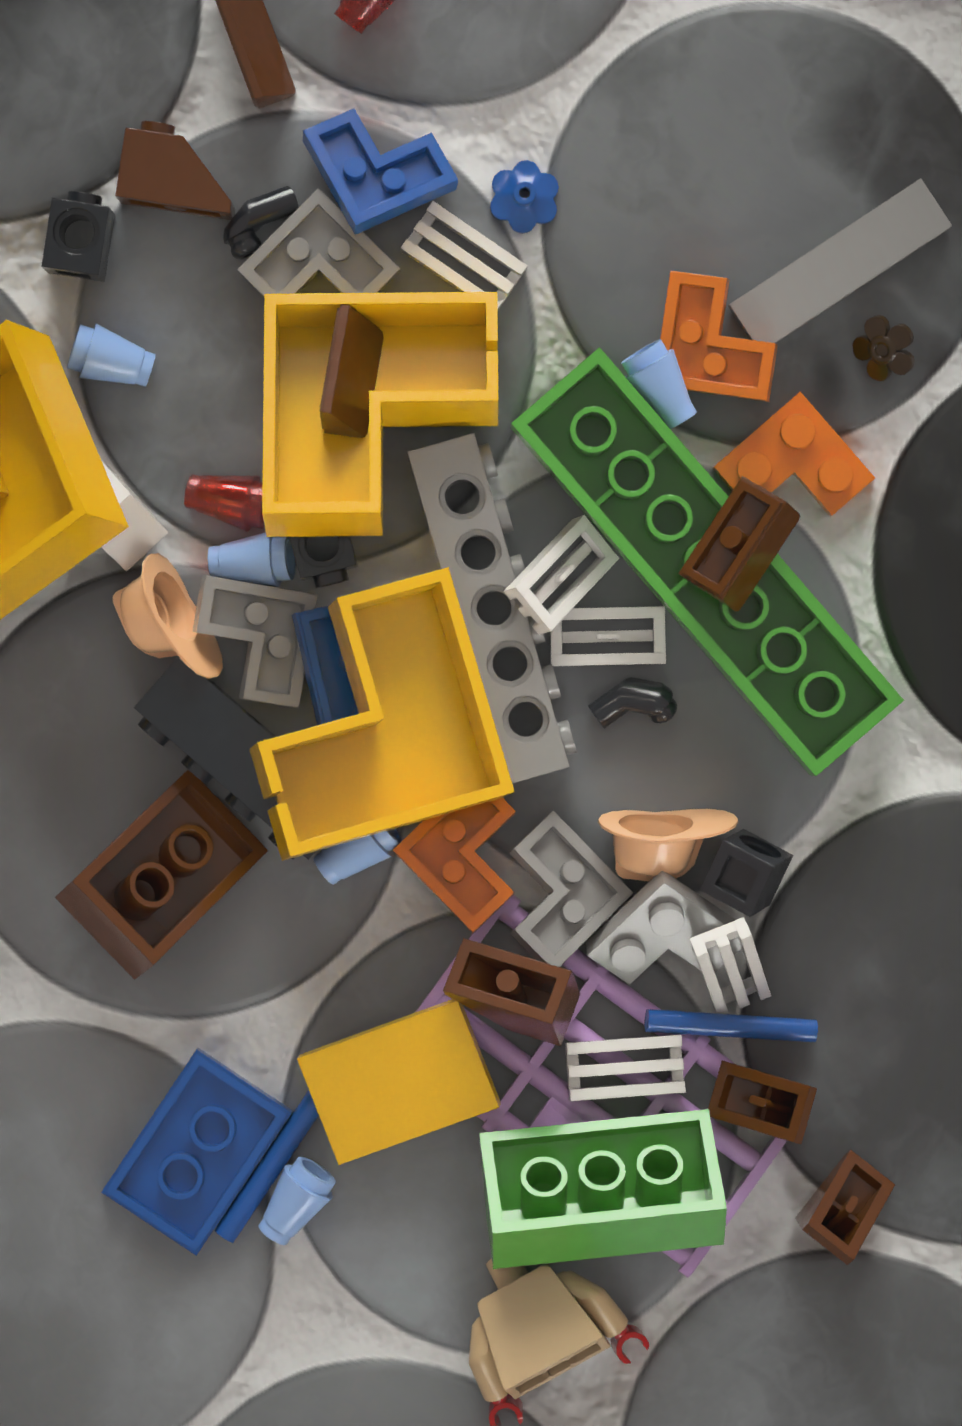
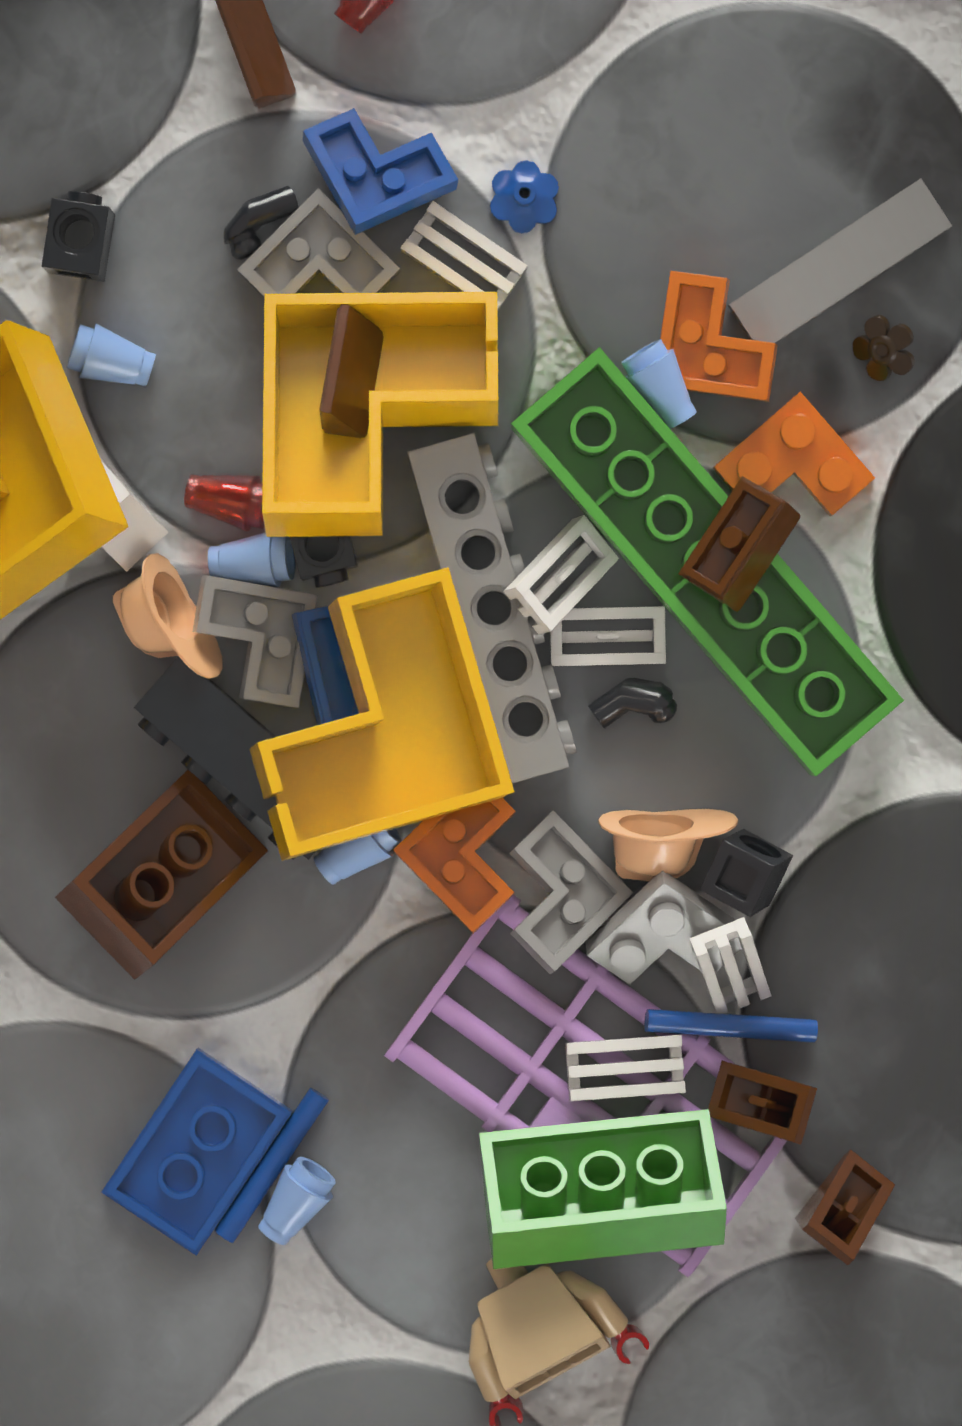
(167, 174): reddish brown slope -> none
(399, 1081): yellow tile -> none
(514, 991): reddish brown slope -> none

